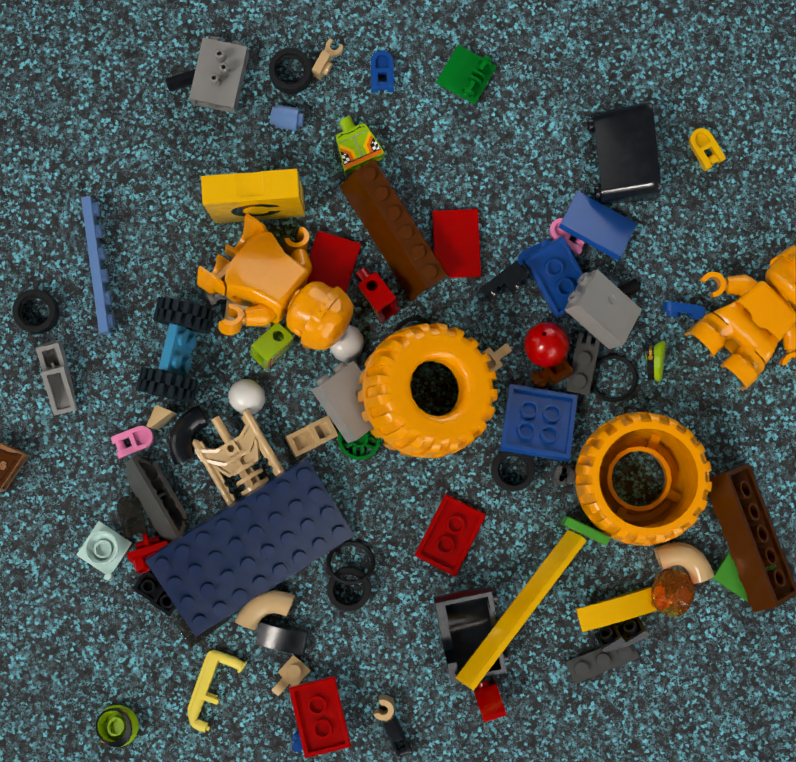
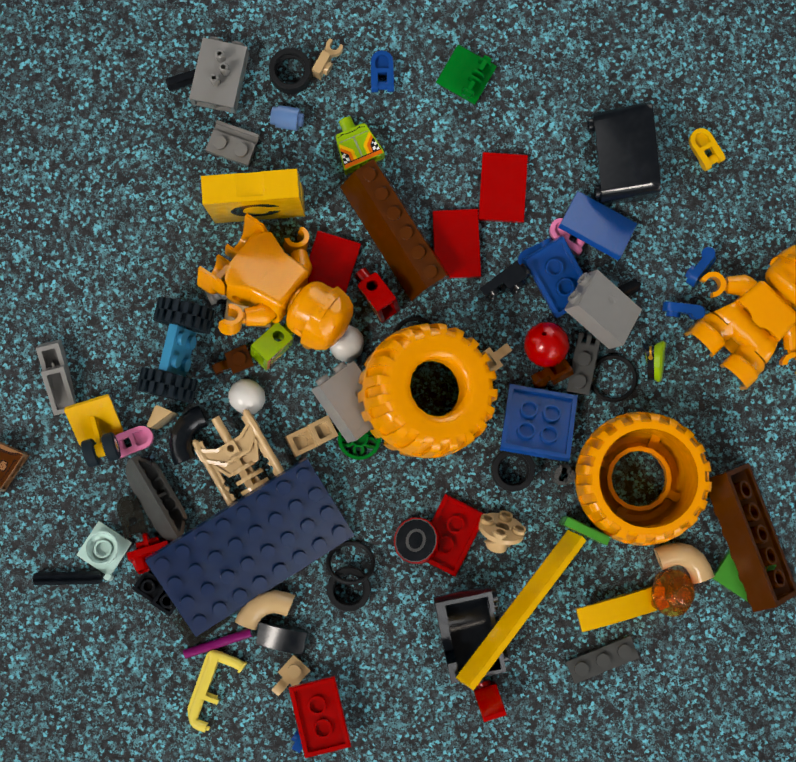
(23, 298): black tyre -> none
(67, 578): none -> black axle
(99, 274): medium blue plate -> none
(99, 423): none -> yellow plate
(117, 726): lime piece -> none
(217, 643): none -> magenta bar
(232, 143): none -> light grey plate
(237, 360): none -> reddish brown plate
(392, 726): black piece -> none
(416, 540): none -> black tile
(501, 530): none -> tan plate
(503, 187): none -> red tile
(619, 637): black slope -> none
(702, 268): none -> blue plate

